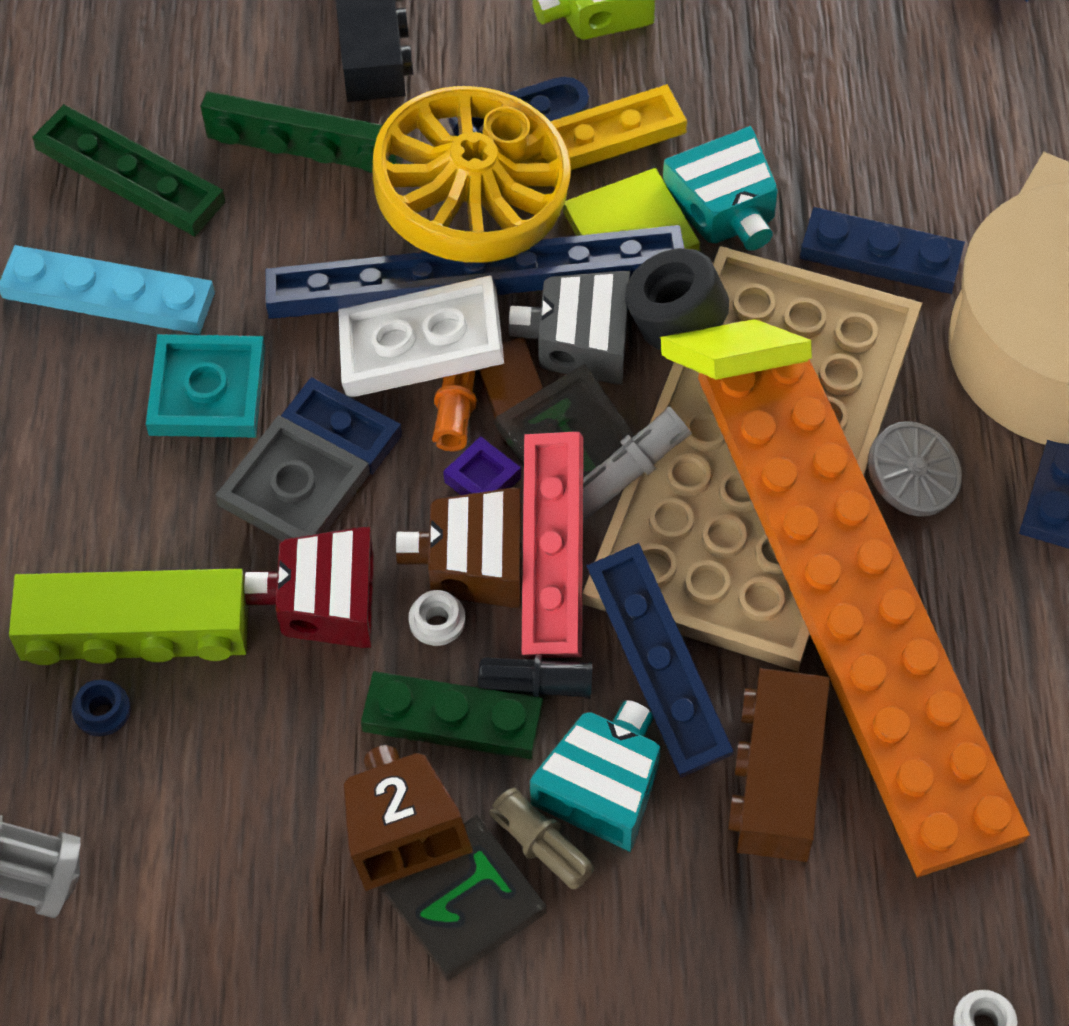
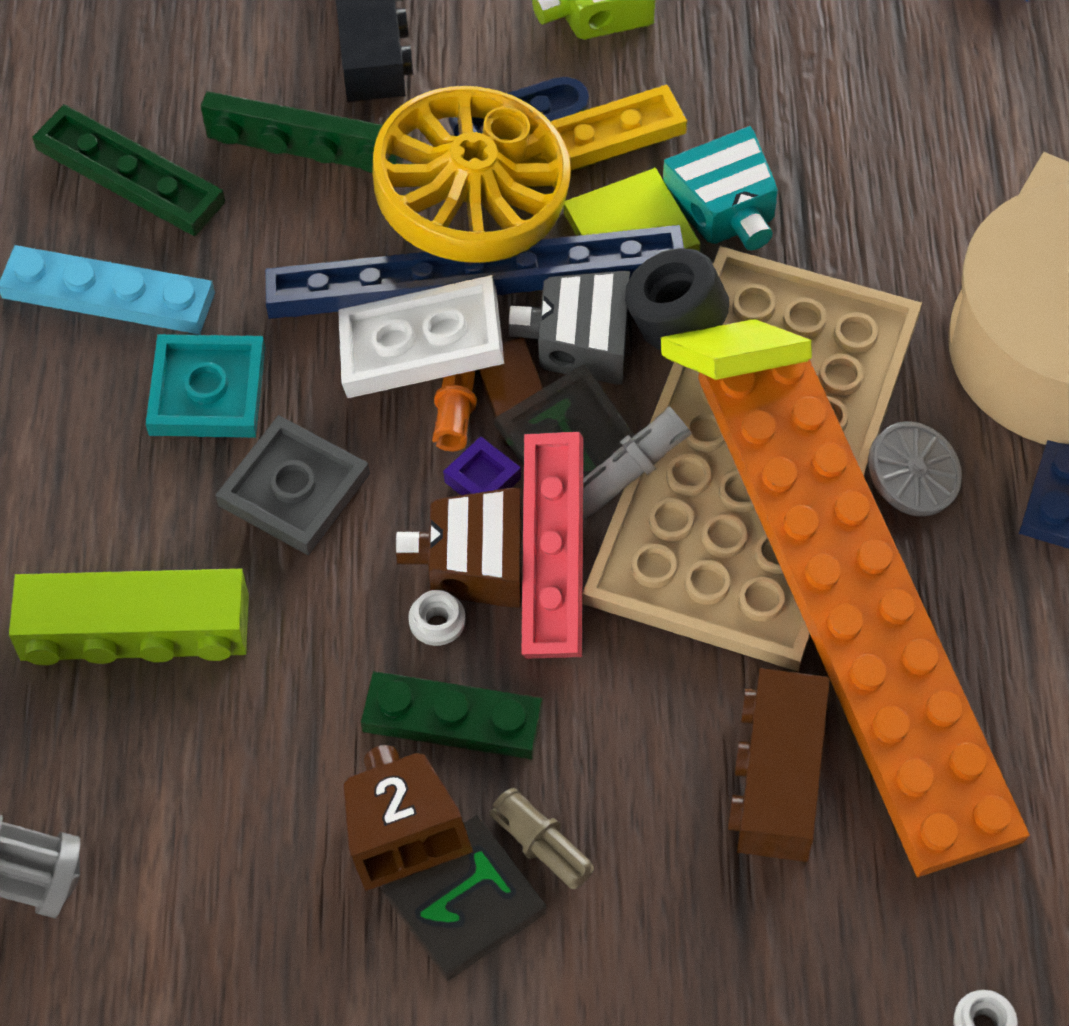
(96, 694): dark blue plate -> none
(321, 587): dark red torso -> none
(344, 422): dark blue plate -> none
(536, 677): black axle -> none
(601, 775): teal torso -> none
(660, 660): dark blue plate -> none
(882, 250): dark blue plate -> none

